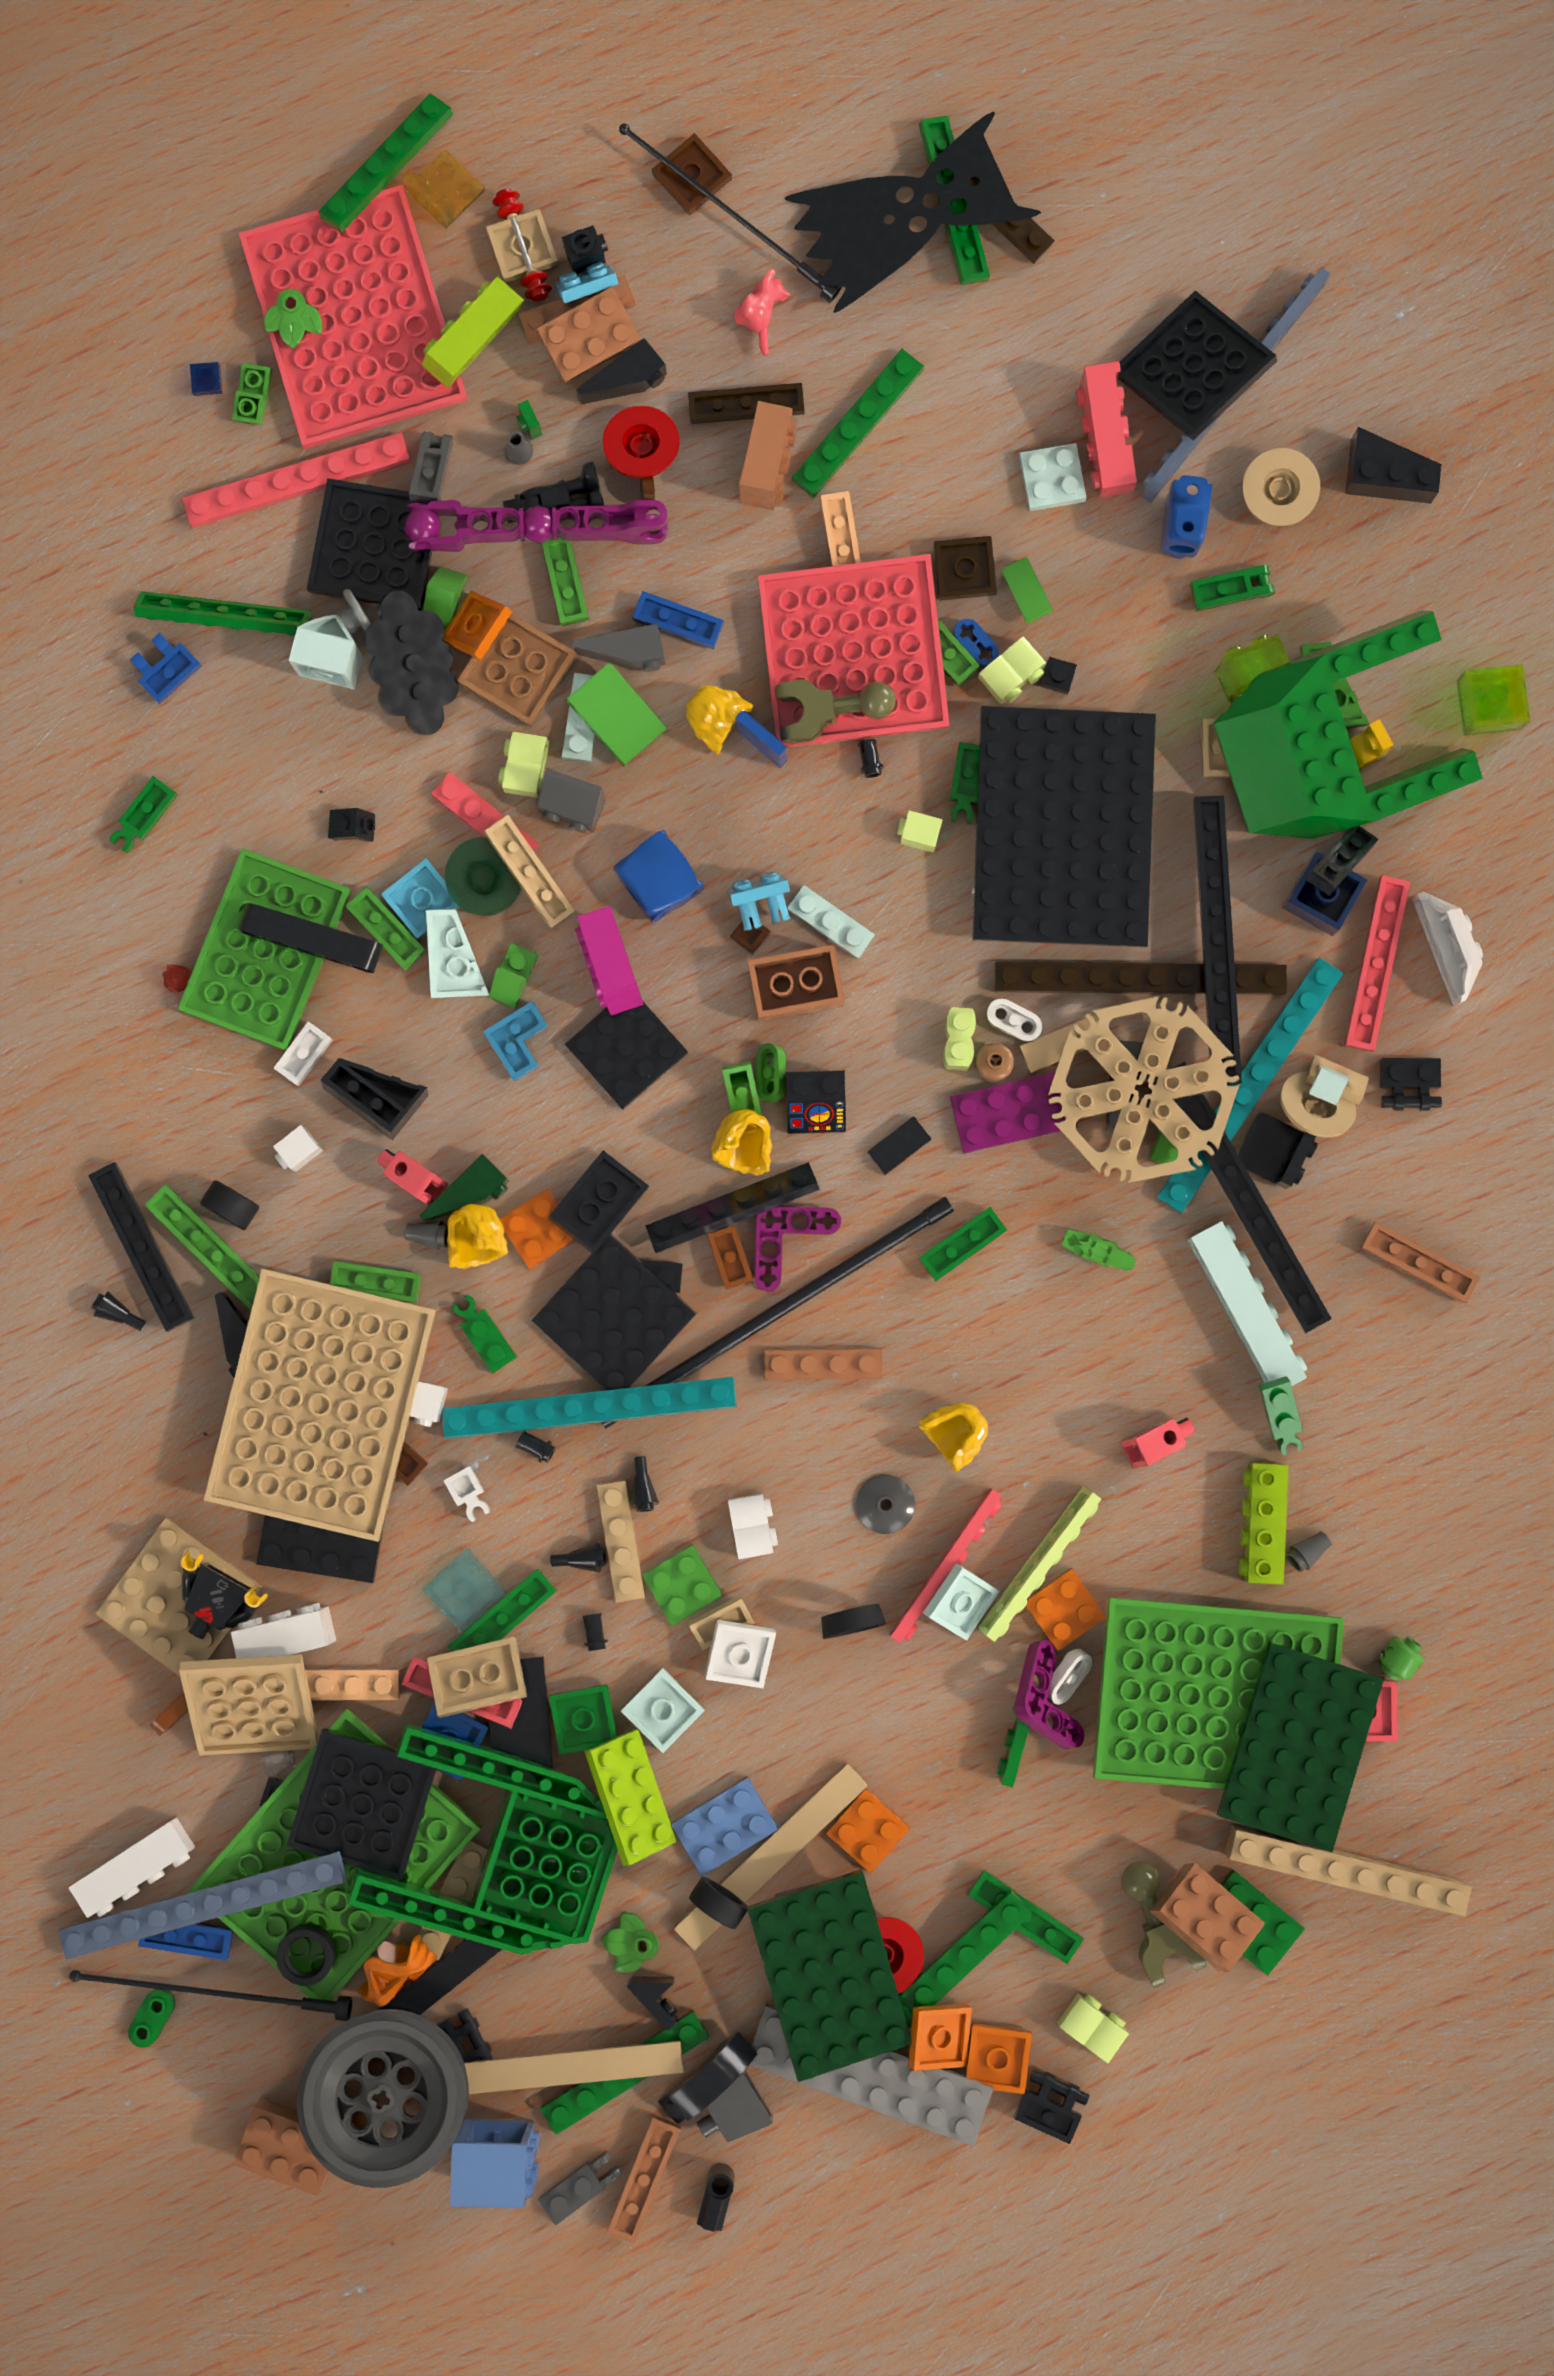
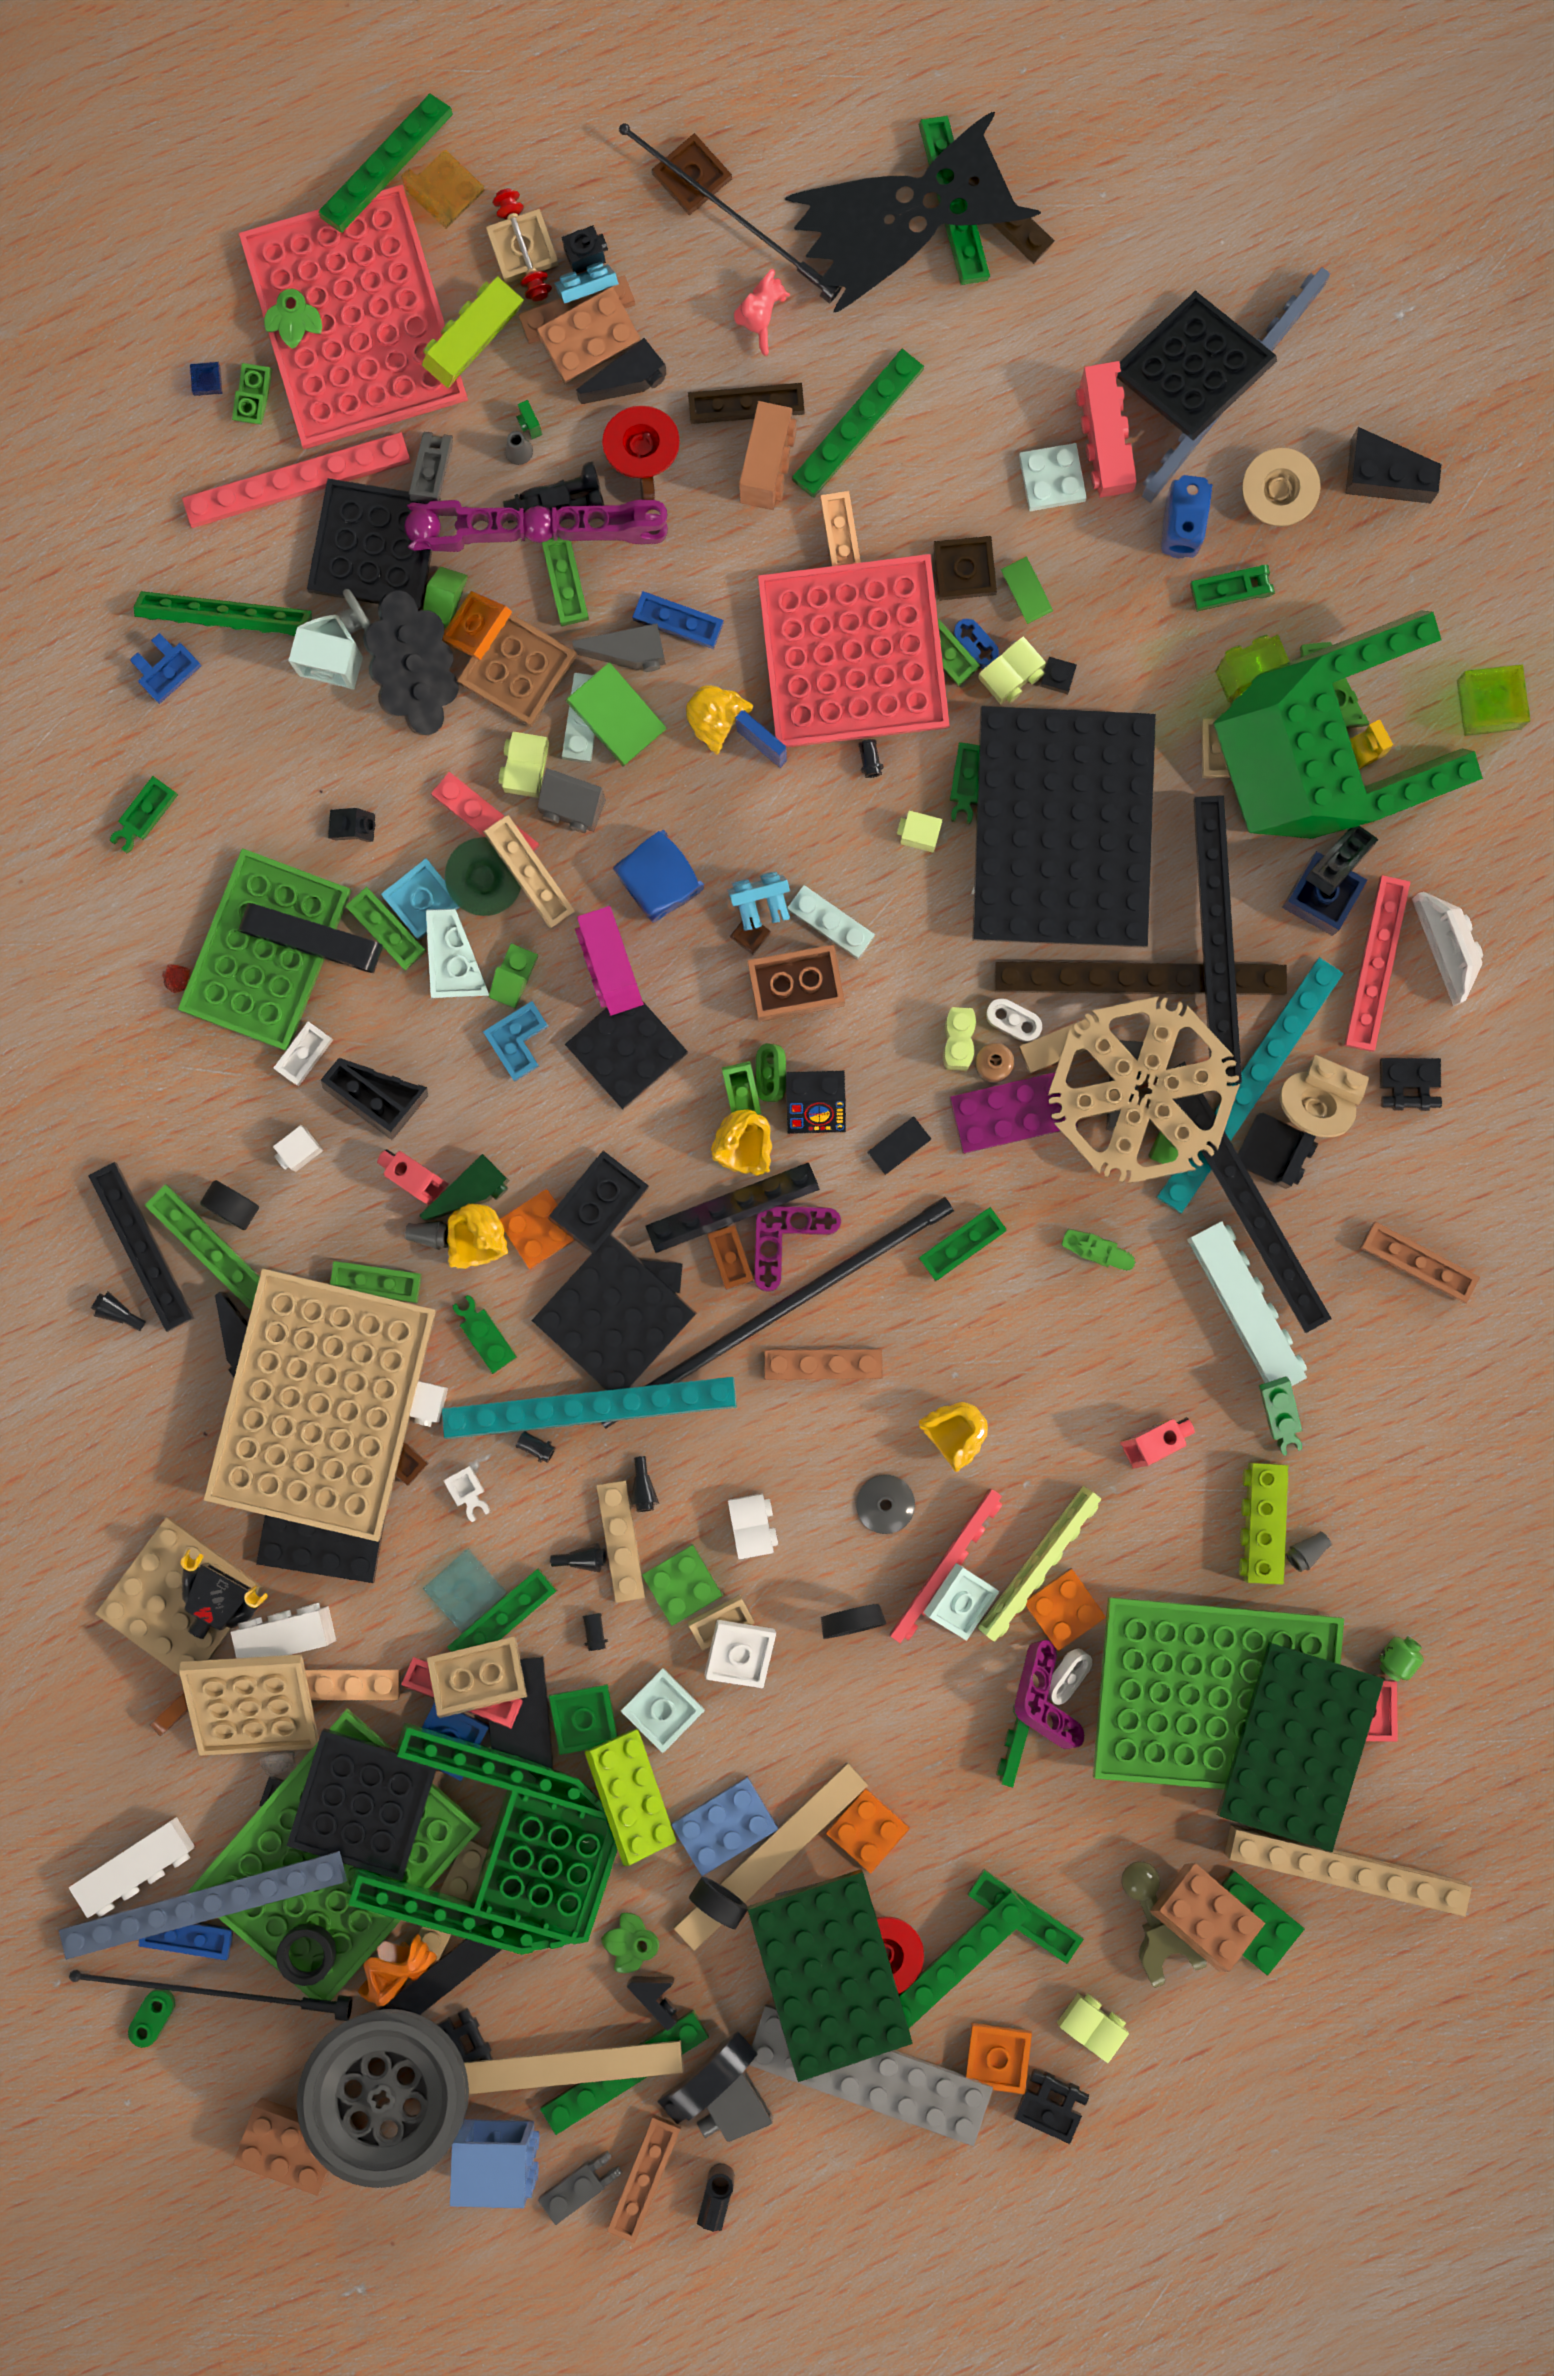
(820, 707): olive piece -> none
(940, 2037): orange plate -> none
(1328, 1085): light aqua tile -> none

